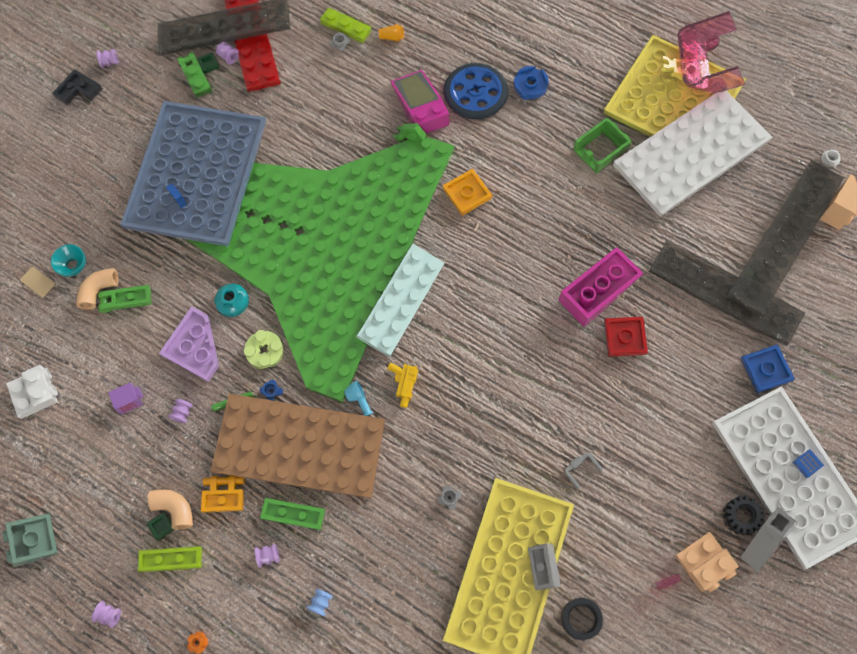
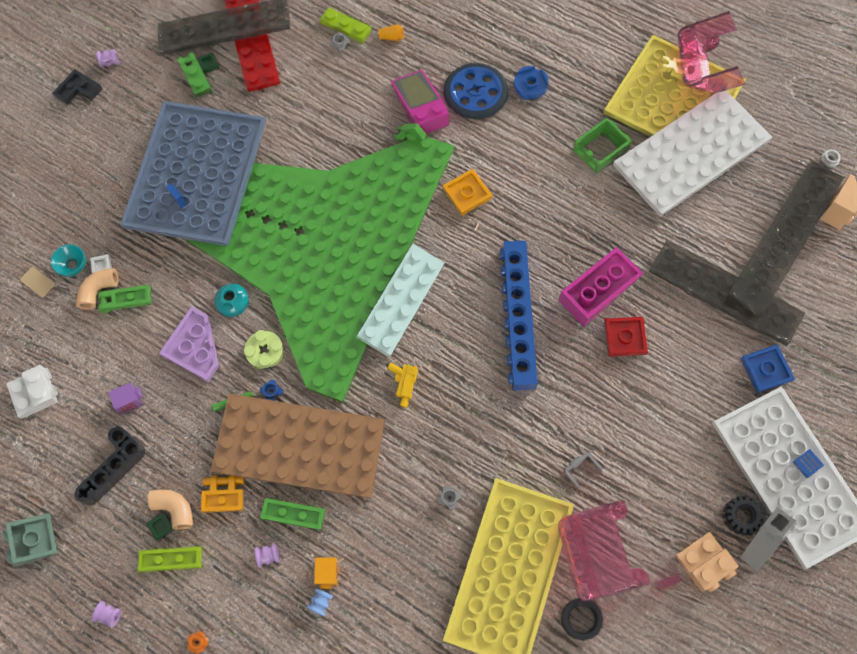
(100, 262): none -> white tile
(108, 469): none -> black beam
(180, 411): lavender bush -> none
(227, 52): lavender bush -> none
(326, 572): none -> light orange brick
(355, 393): medium azure bar -> none
(519, 380): none -> blue brick
(544, 566): light grey slope -> none
(597, 553): none -> clear pink windscreen

